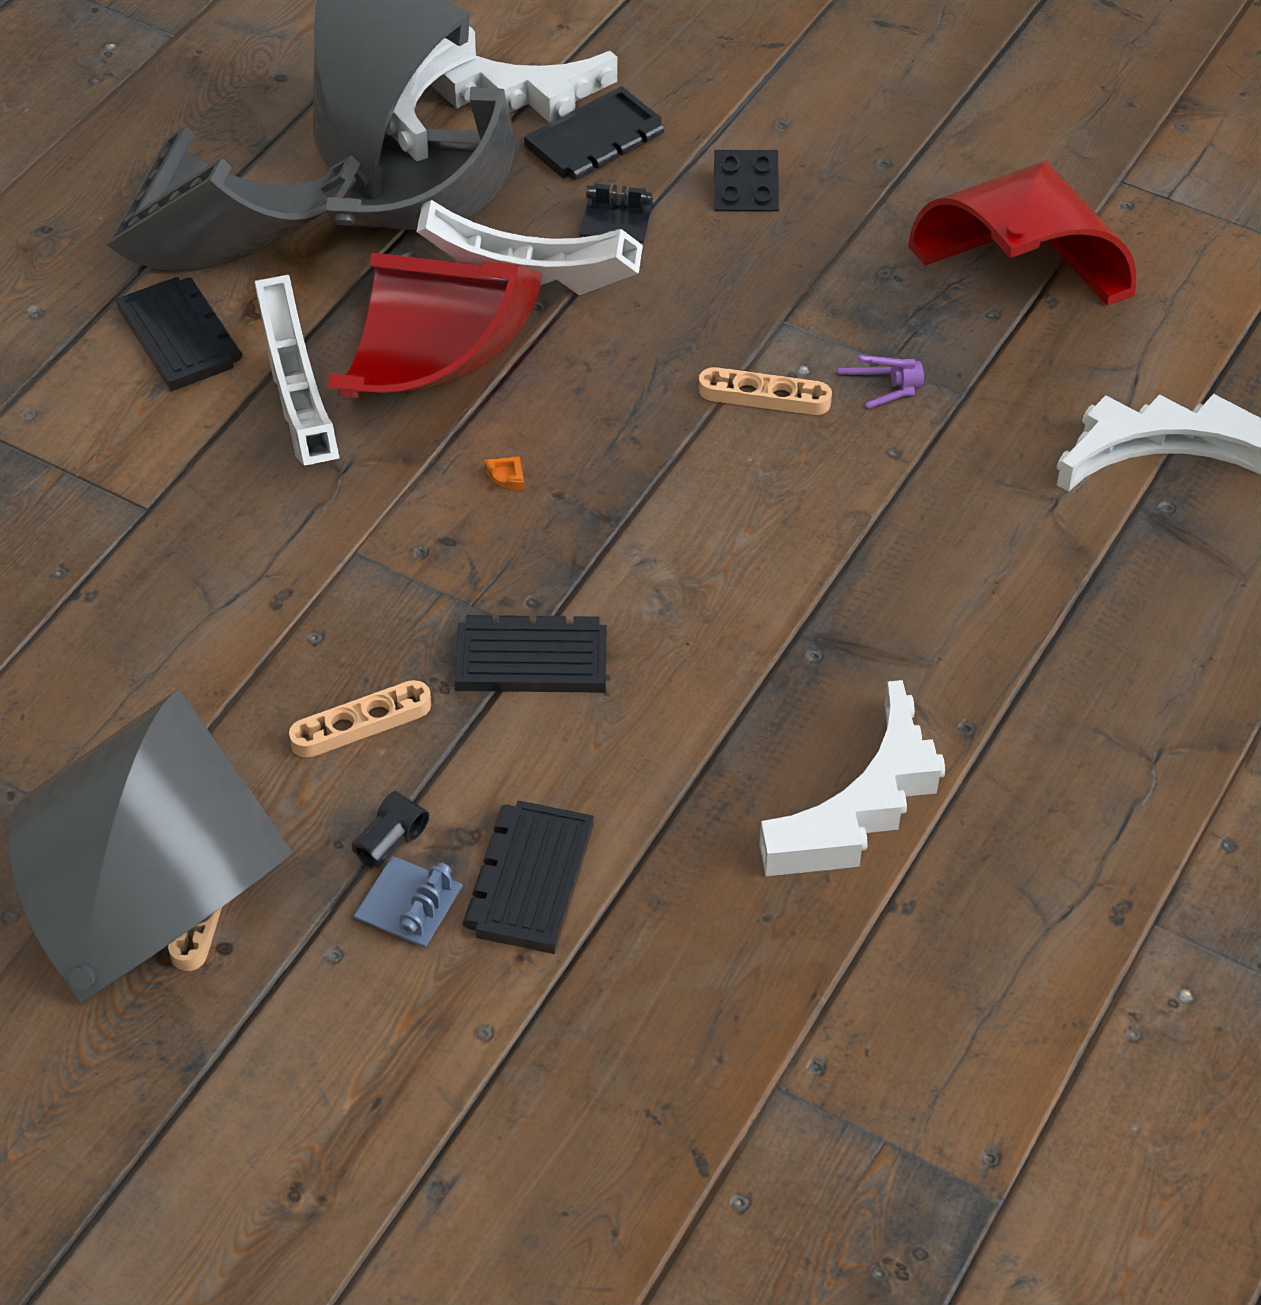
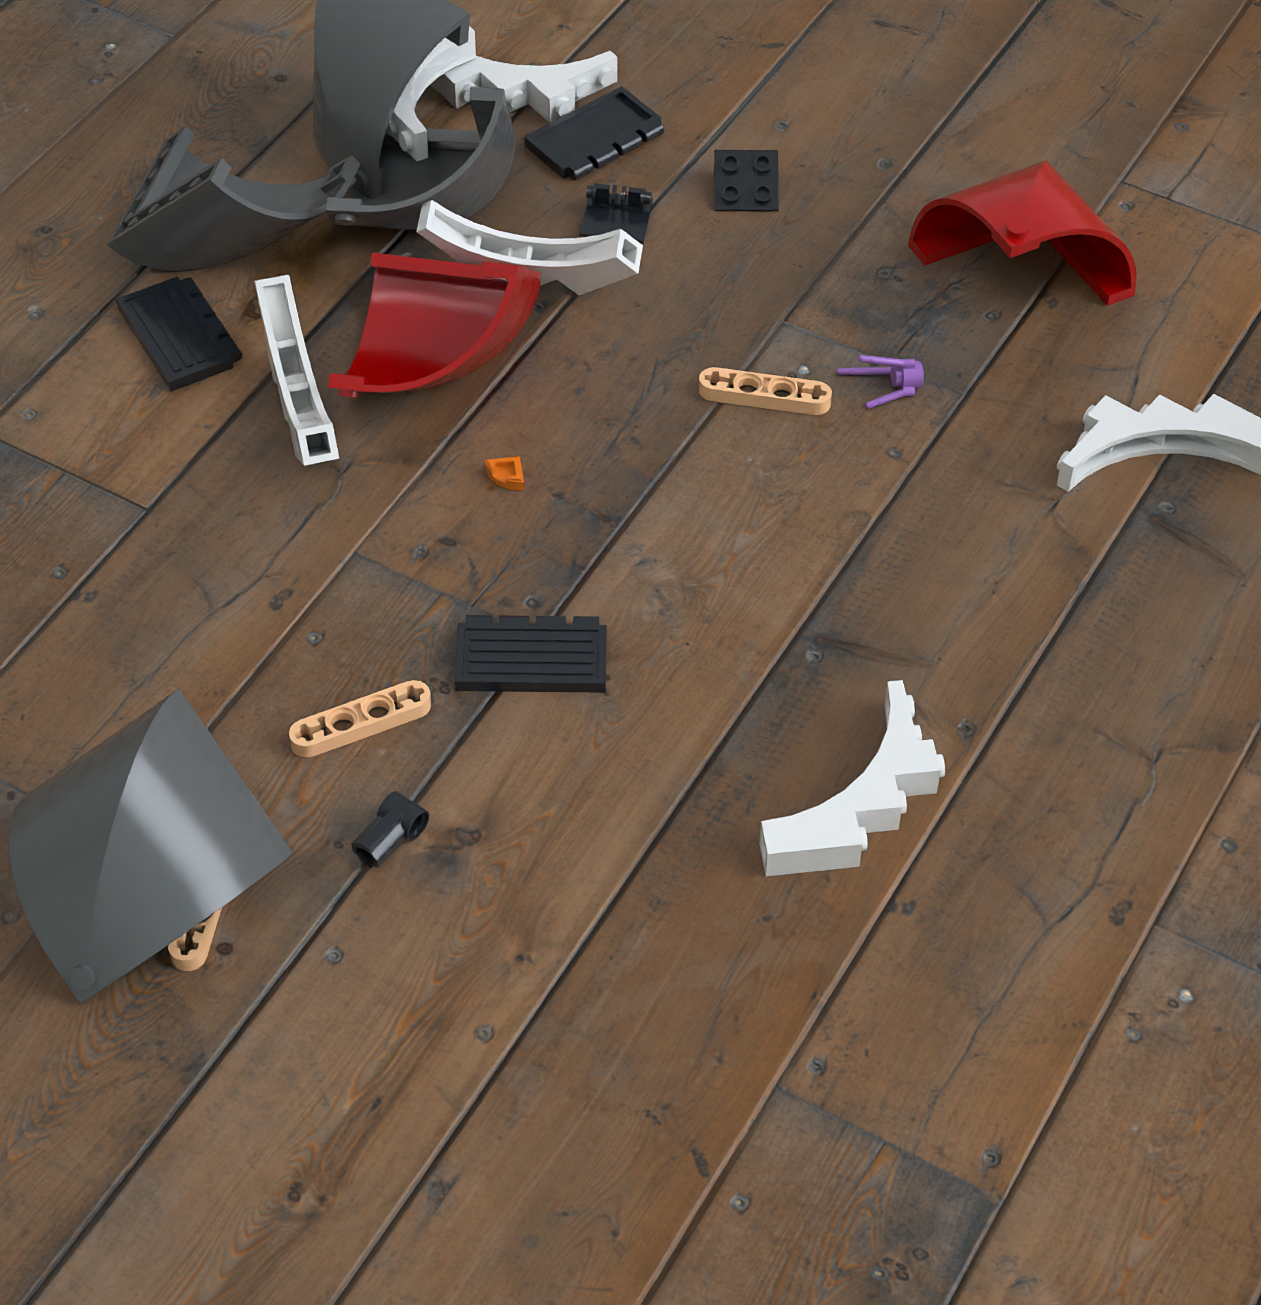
(409, 900): sand blue hinge -> none
(529, 875): black hinge -> none

